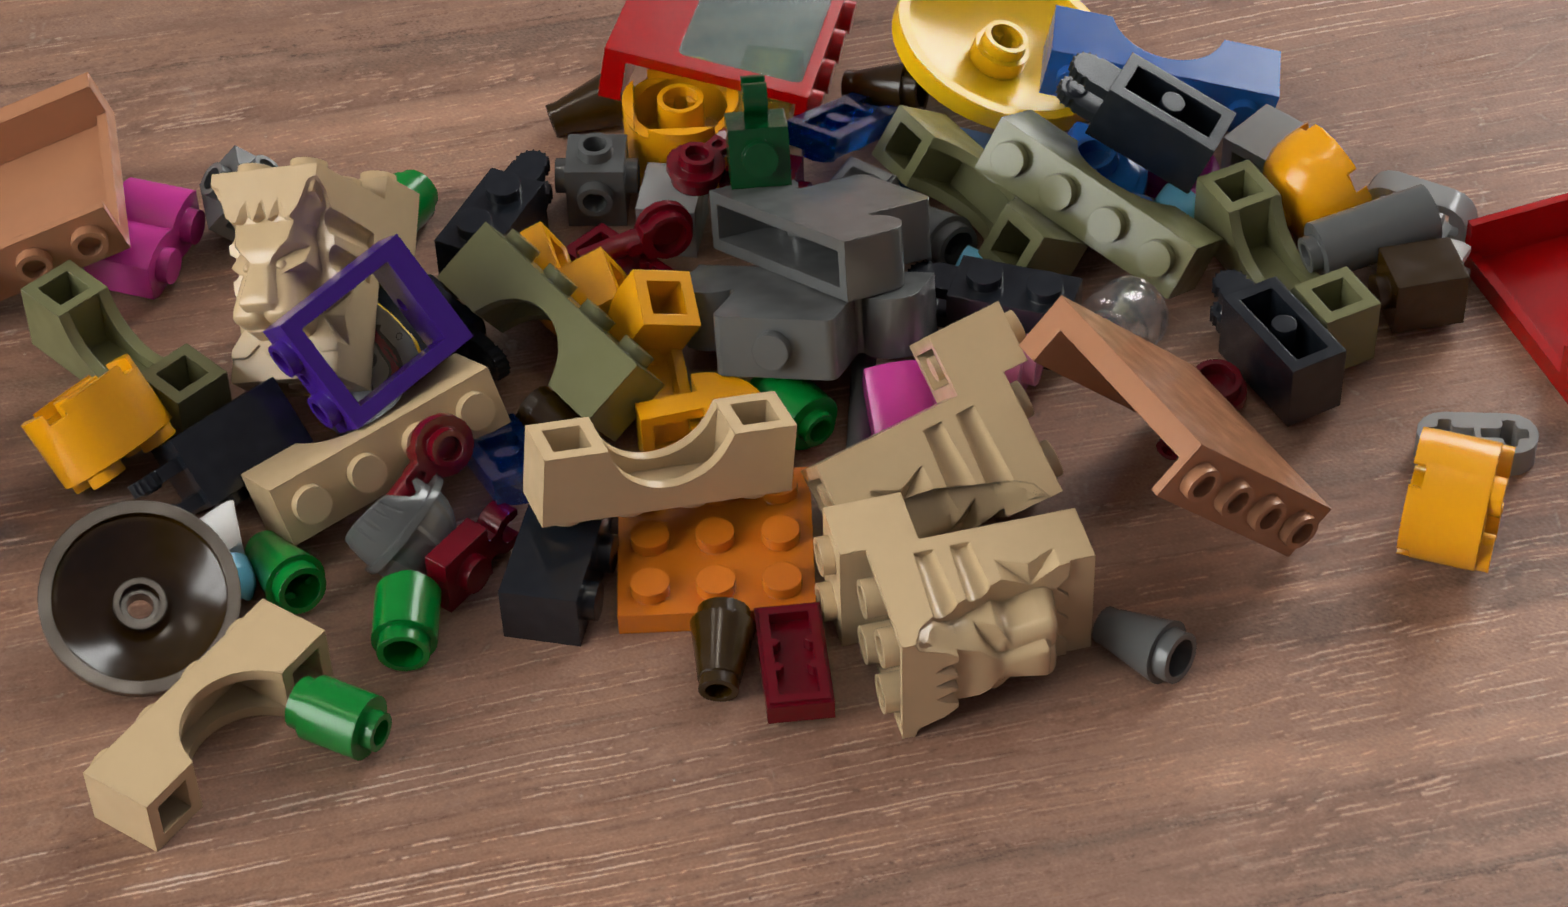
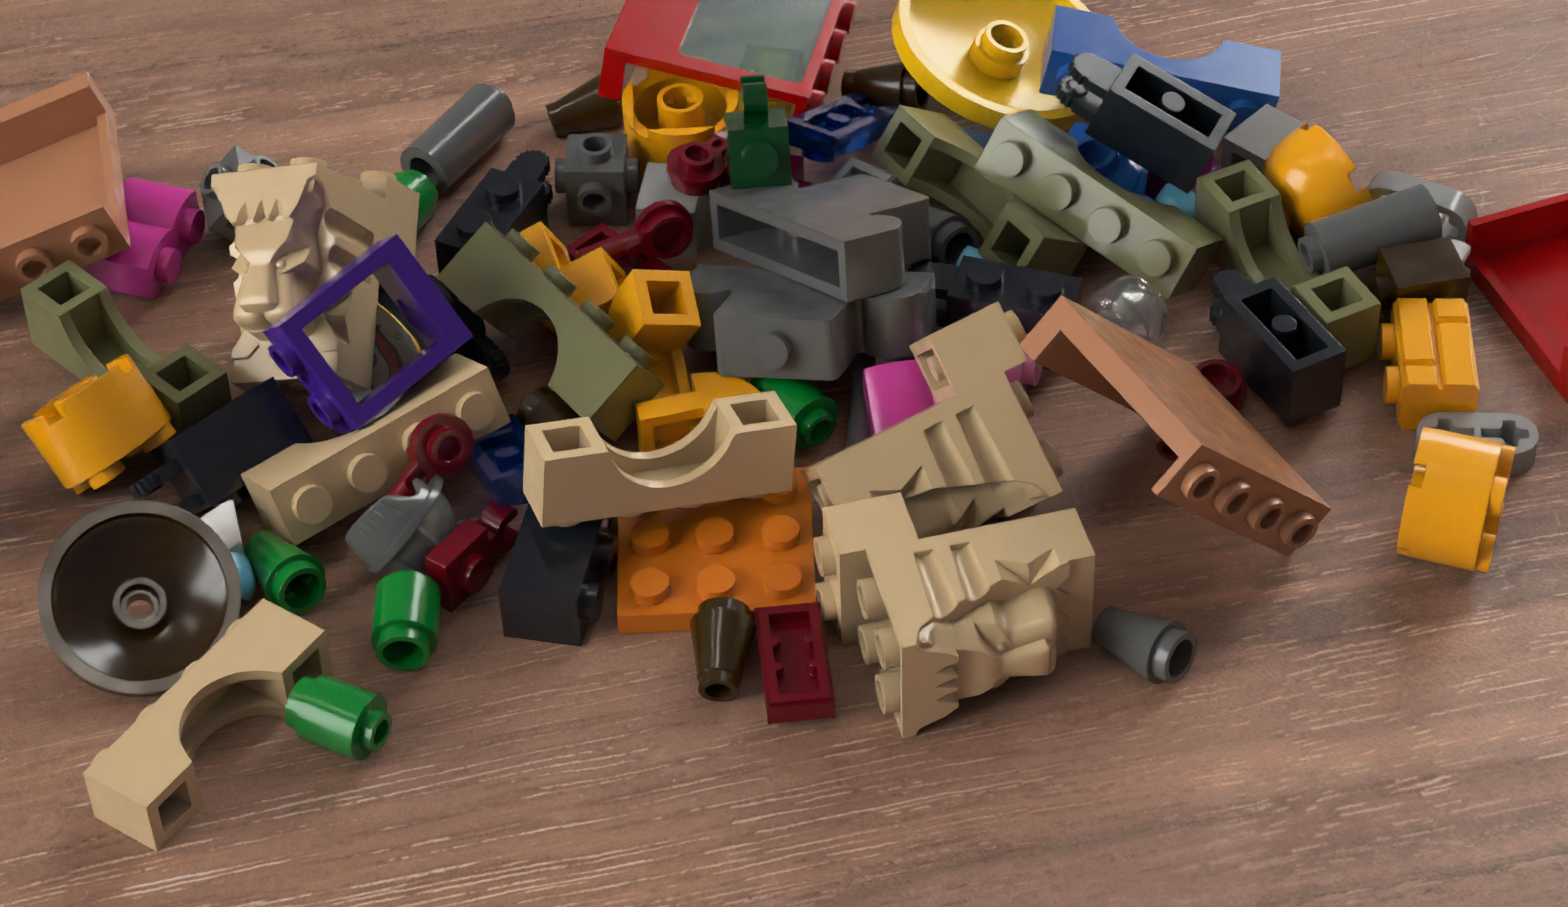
(460, 136): none -> dark grey brick
(1429, 358): none -> light orange brick

